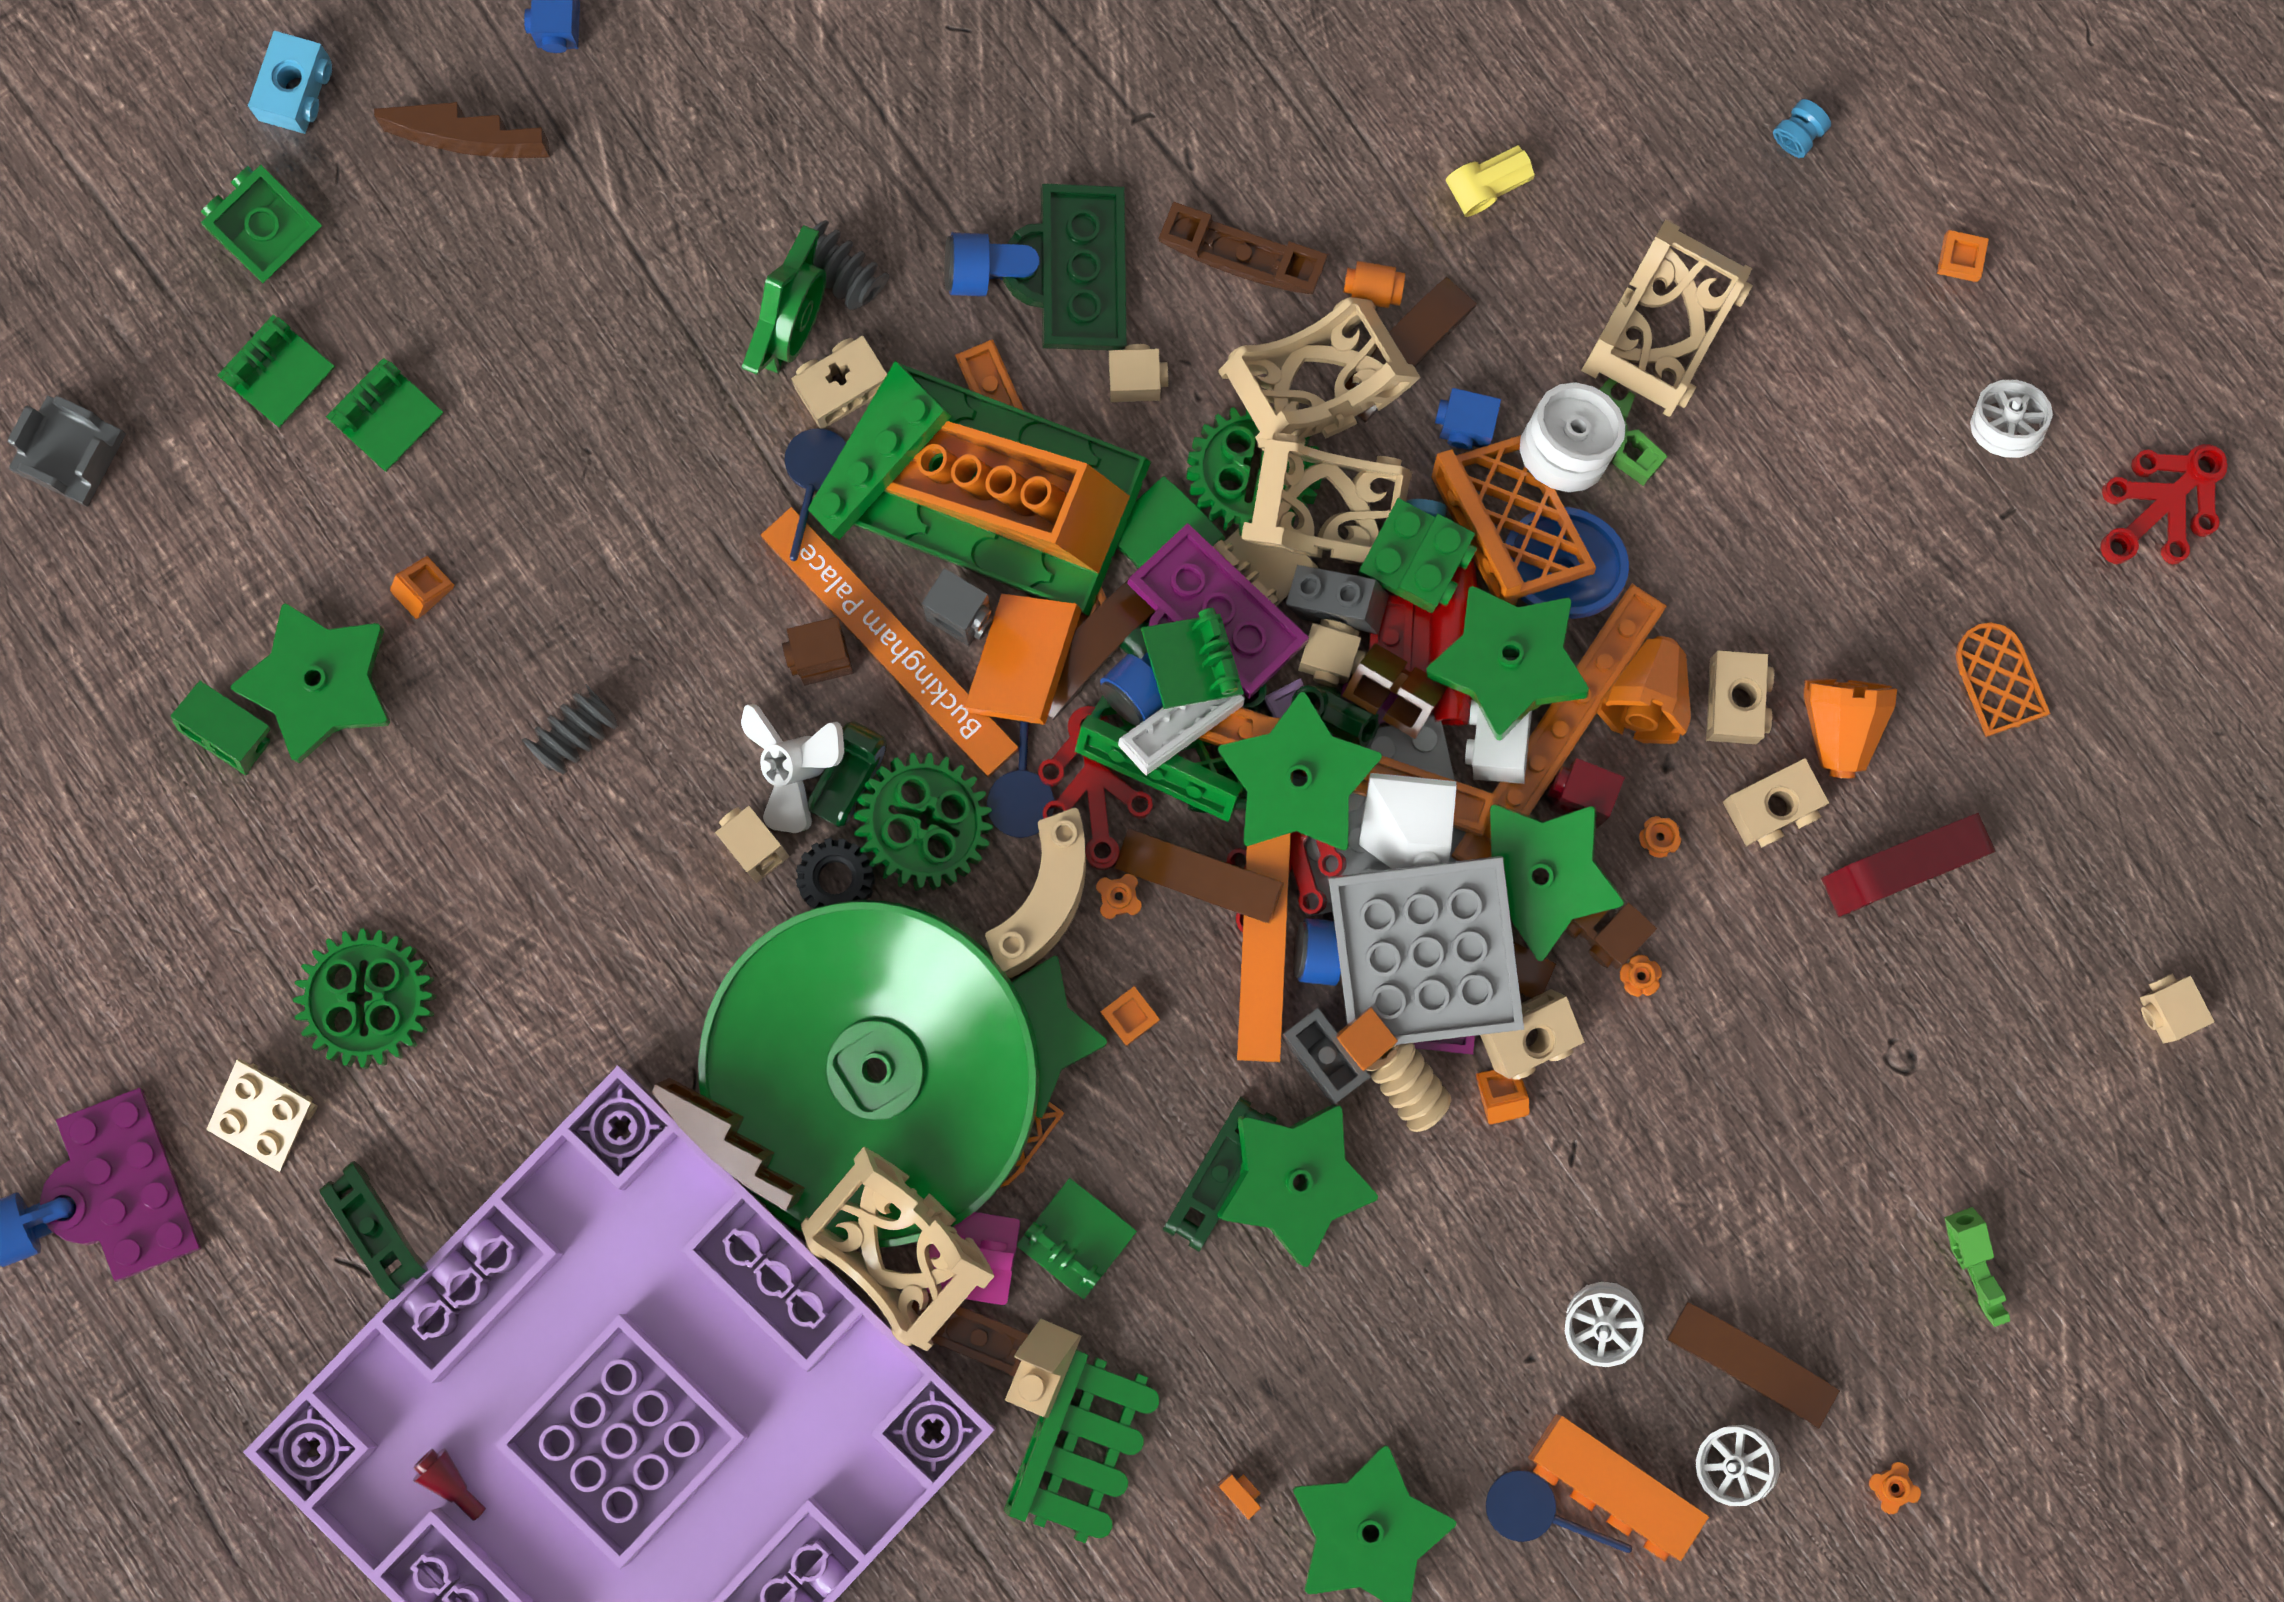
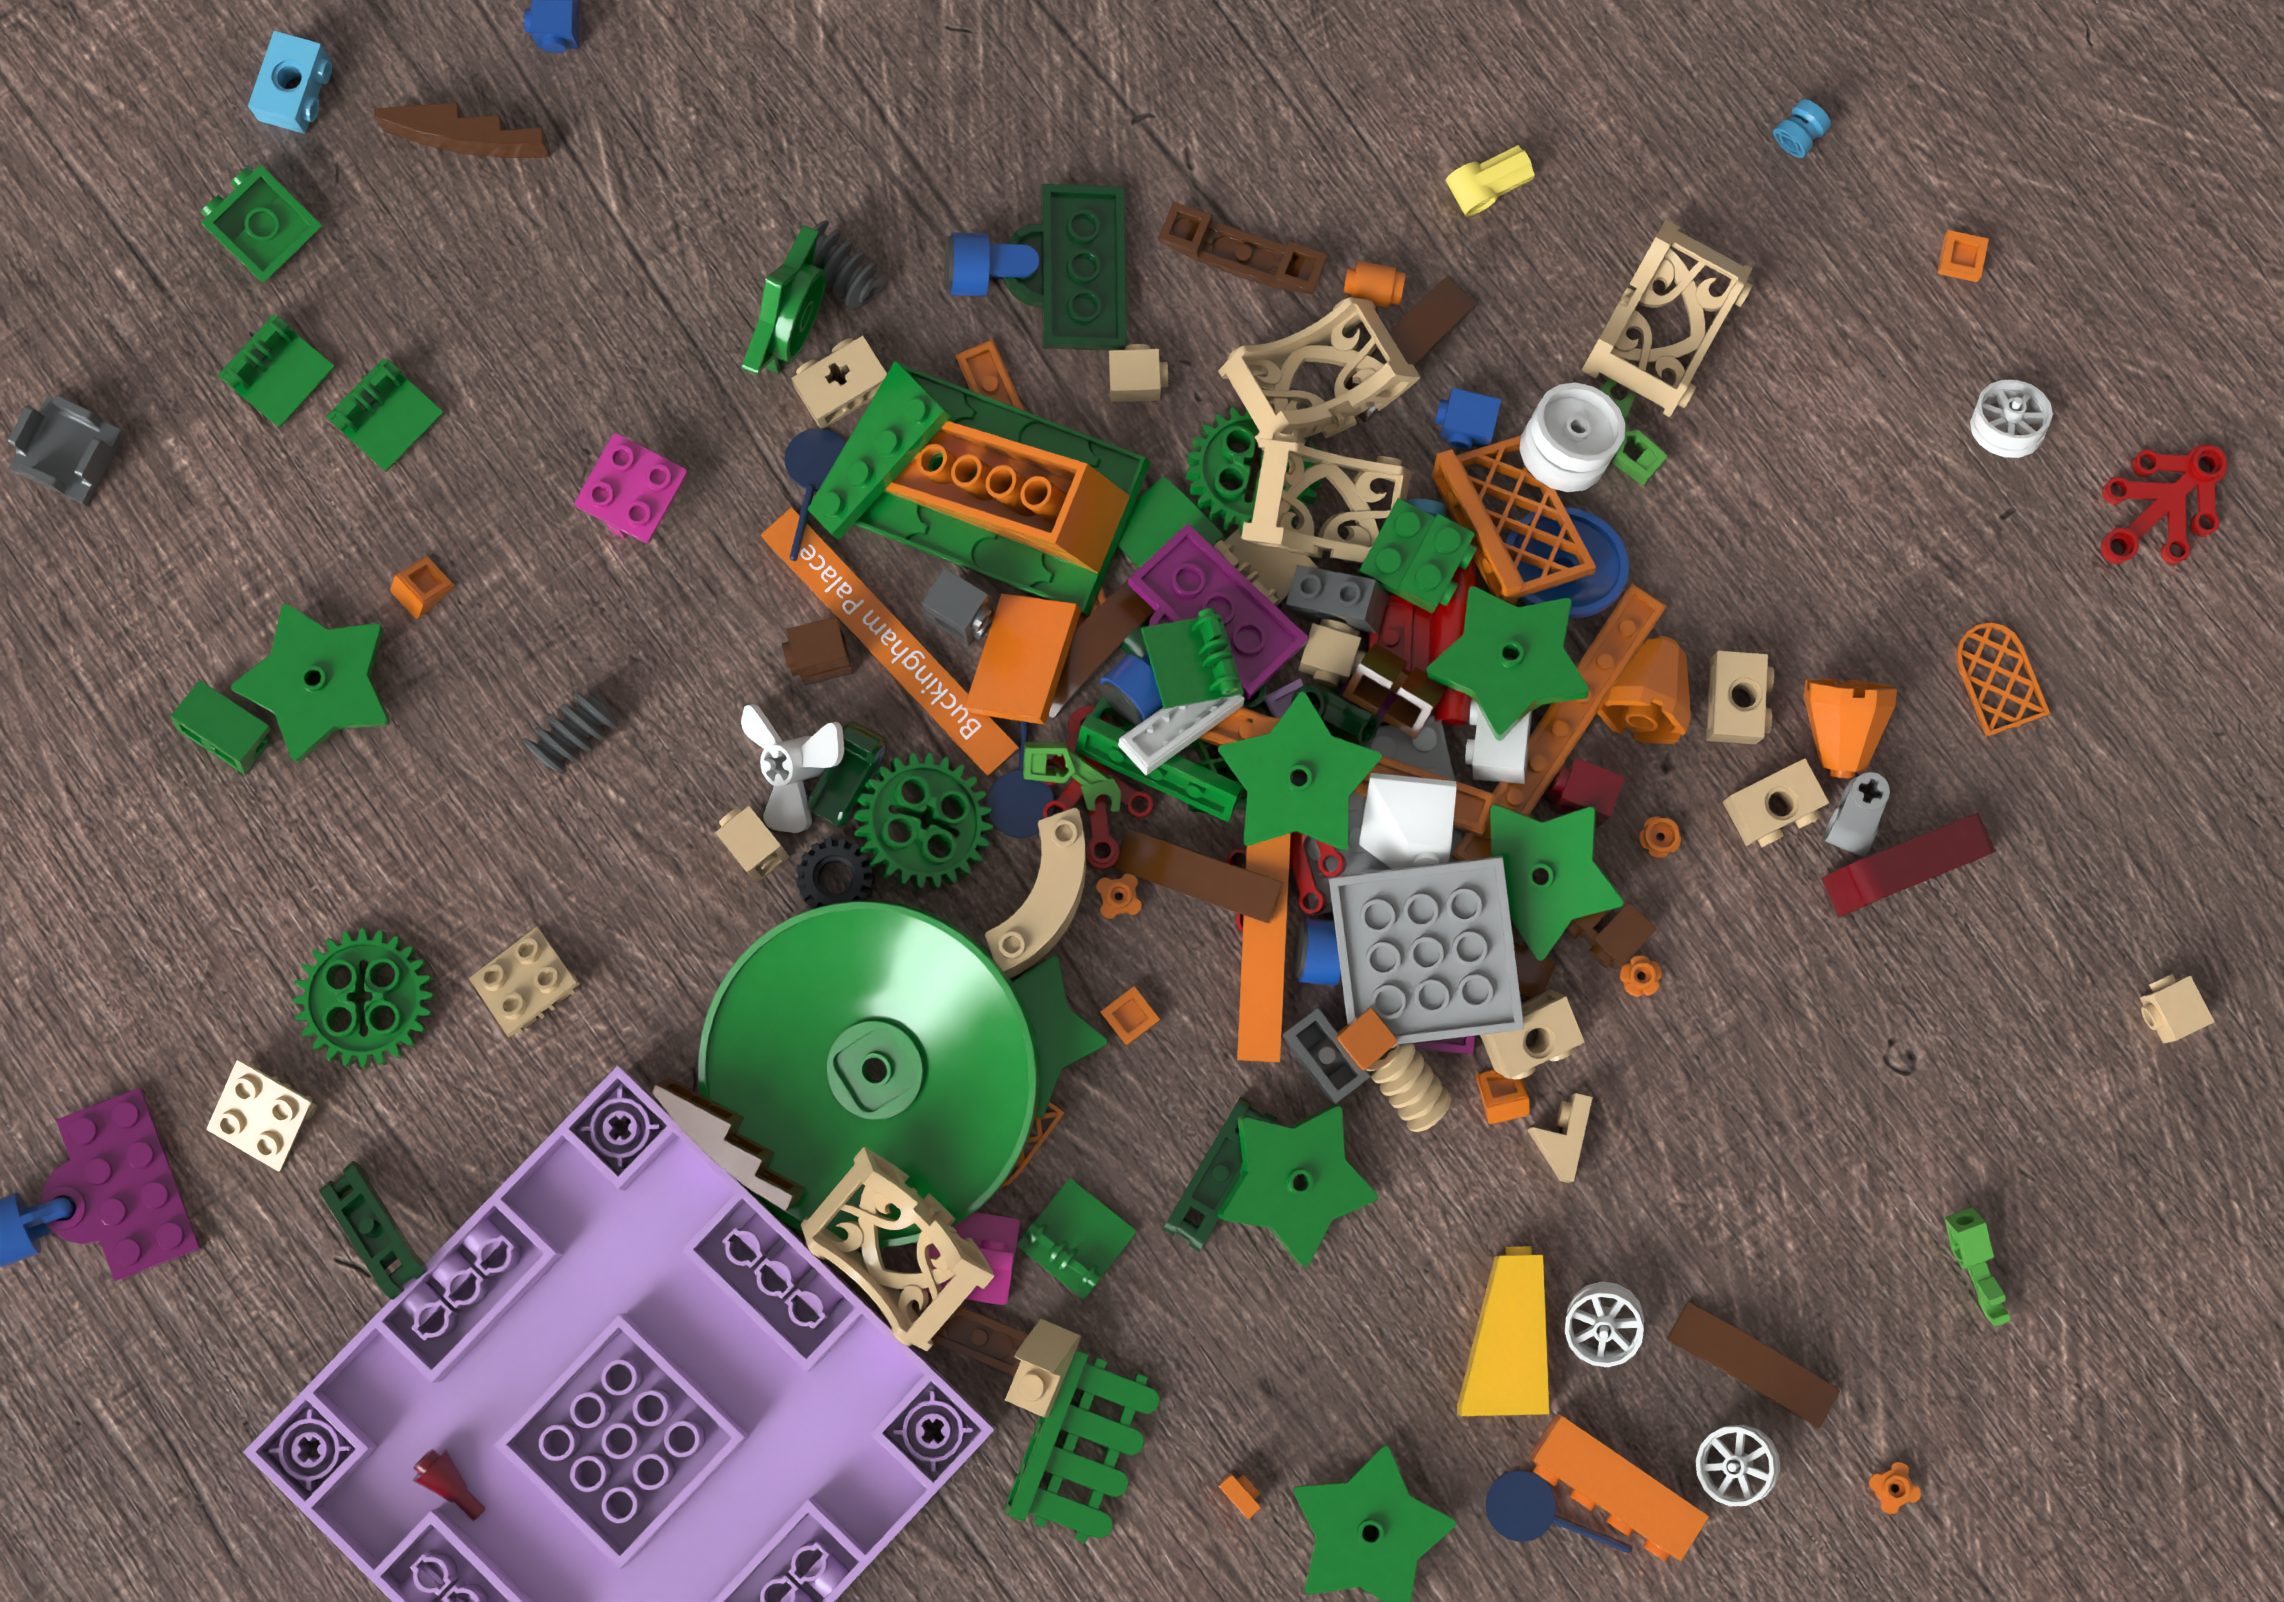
(524, 982): none -> tan hinge
(630, 489): none -> dark pink bracket
(1090, 778): none -> bright green piece
(1510, 1344): none -> yellow slope
(1564, 1149): none -> tan slope
(1856, 821): none -> light grey piece

